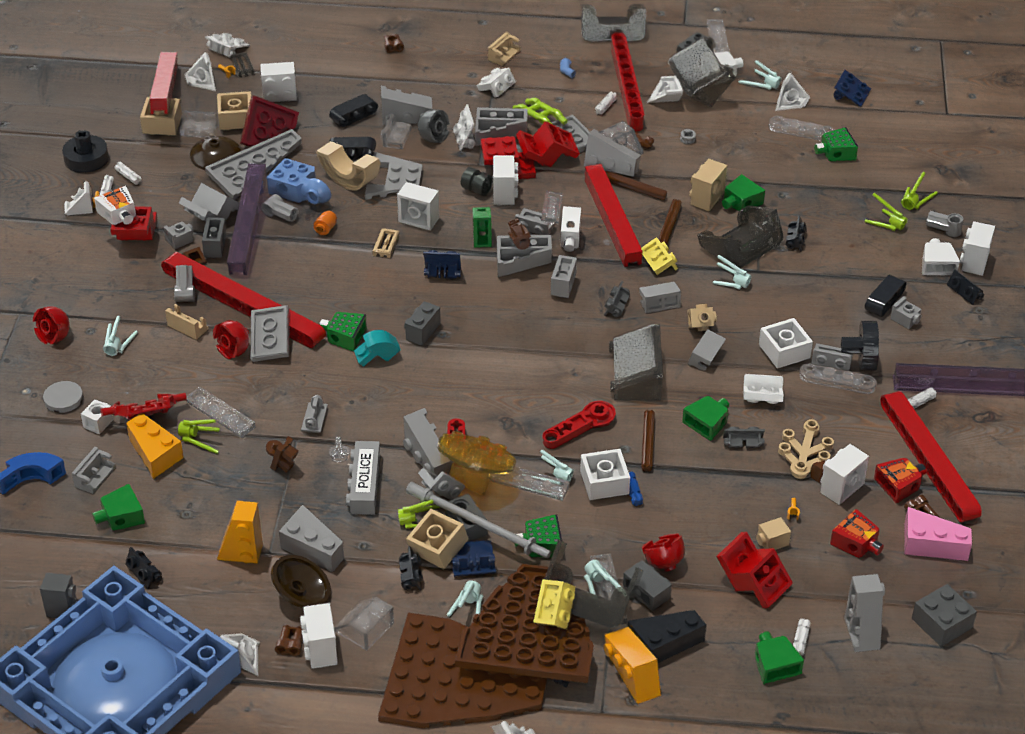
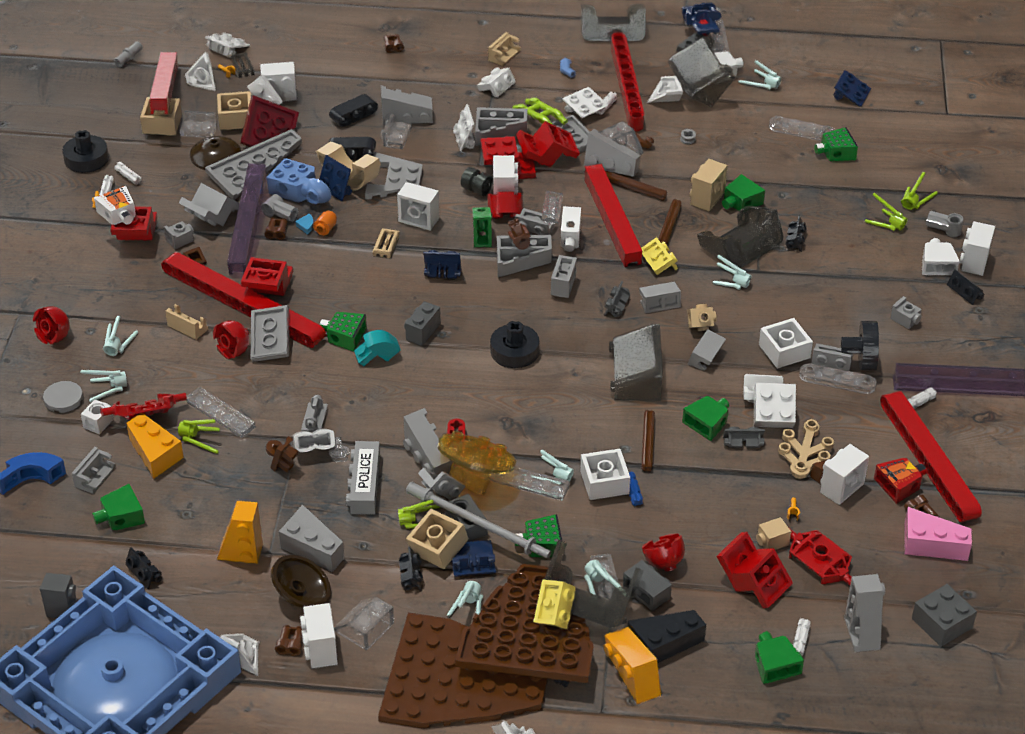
(82, 202): white slope -> none
(116, 379): none -> light aqua plant
(128, 54): none -> light grey pin
(184, 289): light grey piece -> none
(214, 237): dark grey brick -> none
(264, 90): none -> white bracket
(267, 276): none -> red bracket
(276, 232): none -> reddish brown piece
(305, 223): none -> dark azure tile
(320, 439): none -> white brick
(336, 177): none -> dark blue hinge
(433, 126): dark grey cylinder -> none
(505, 203): none -> red cylinder
(521, 343): none -> black piece
(580, 423): red beam -> none
(584, 102): none -> white hinge
(702, 17): none -> dark blue piece
(774, 405): none -> white brick
(791, 95): white slope -> none
(830, 566): none -> red plate
(856, 535): red torso -> none
(885, 295): black beam -> none

